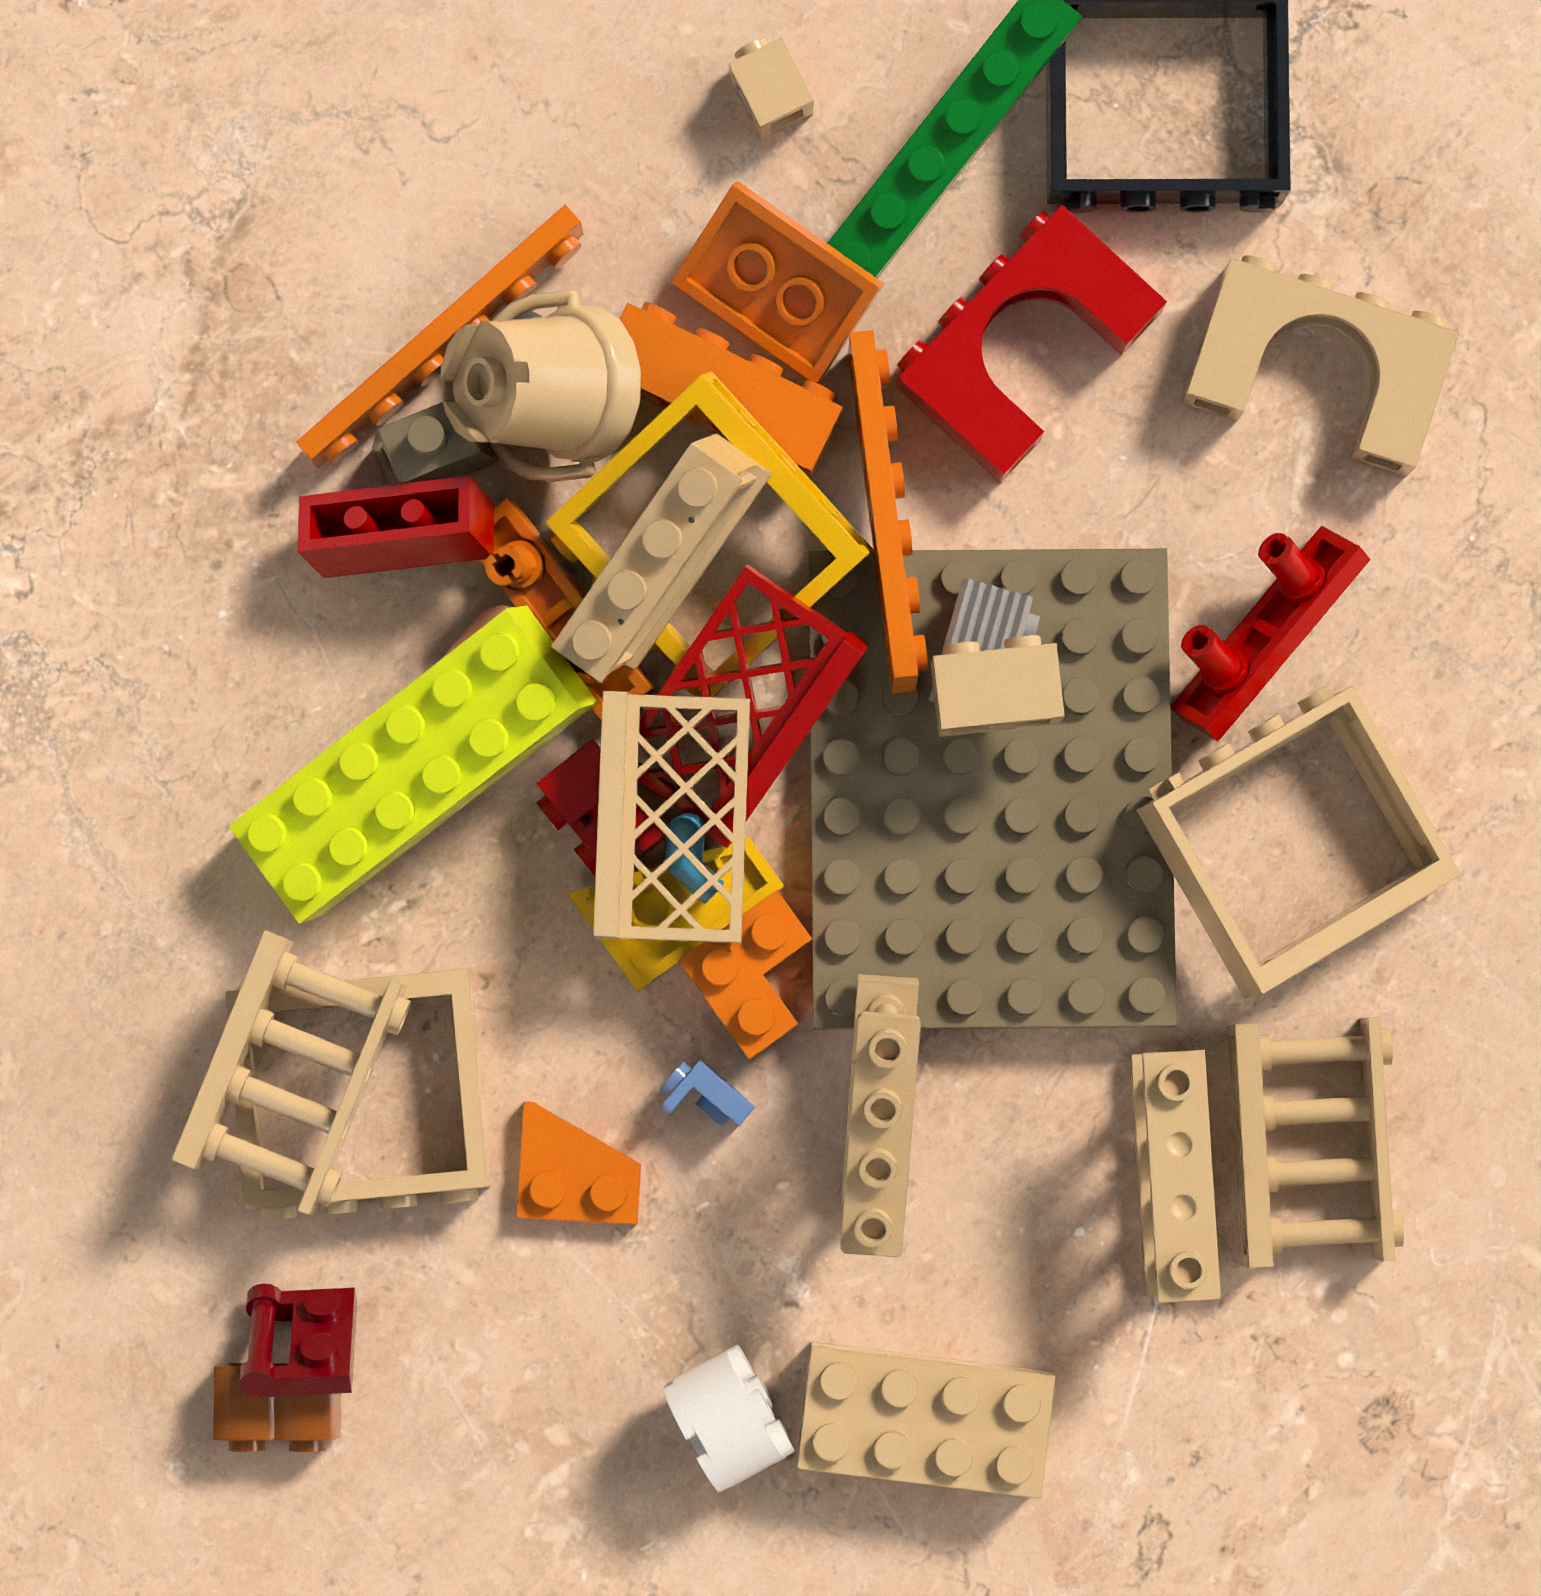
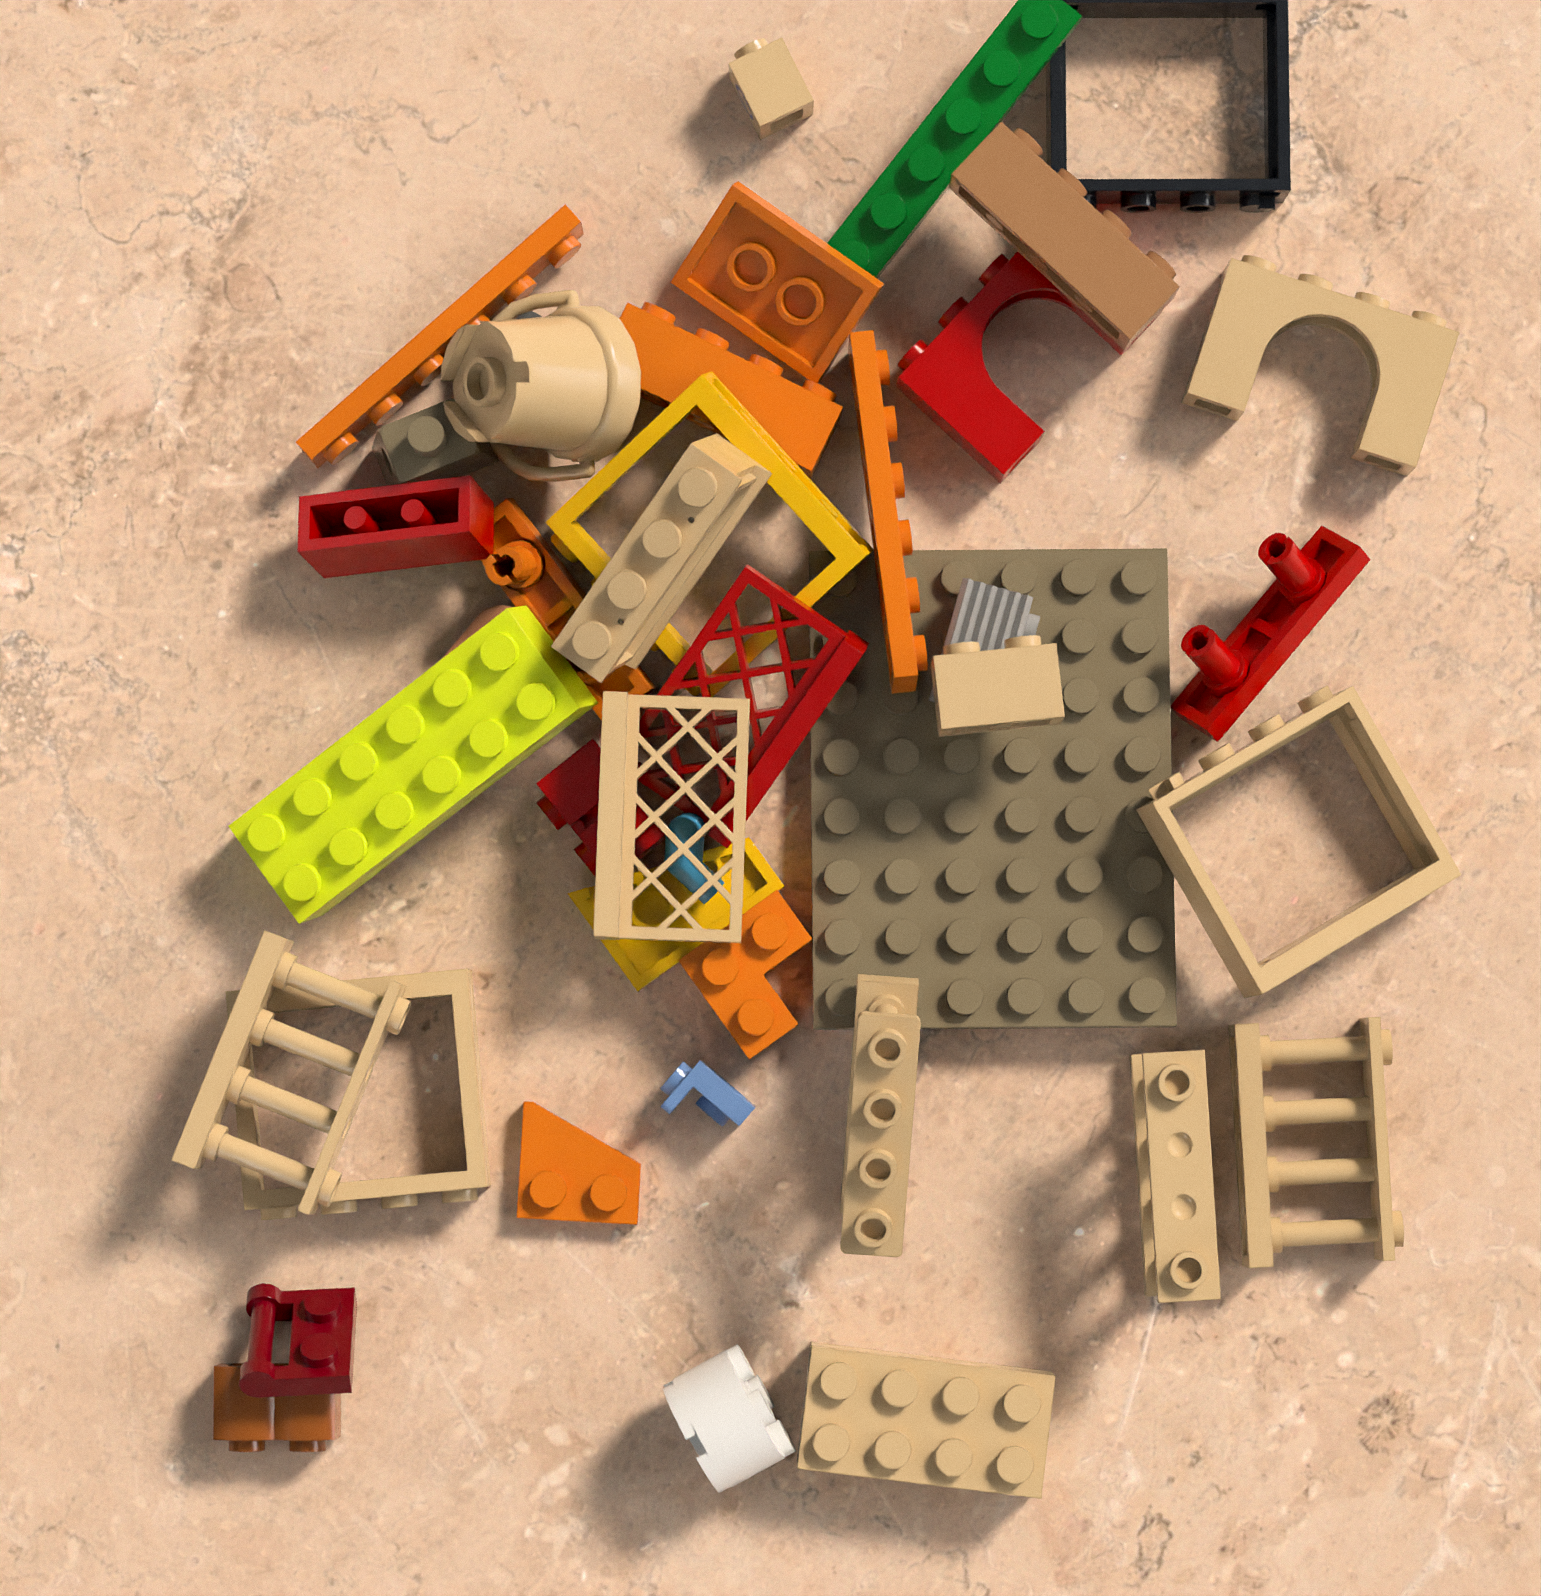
(1064, 234): none -> medium nougat brick

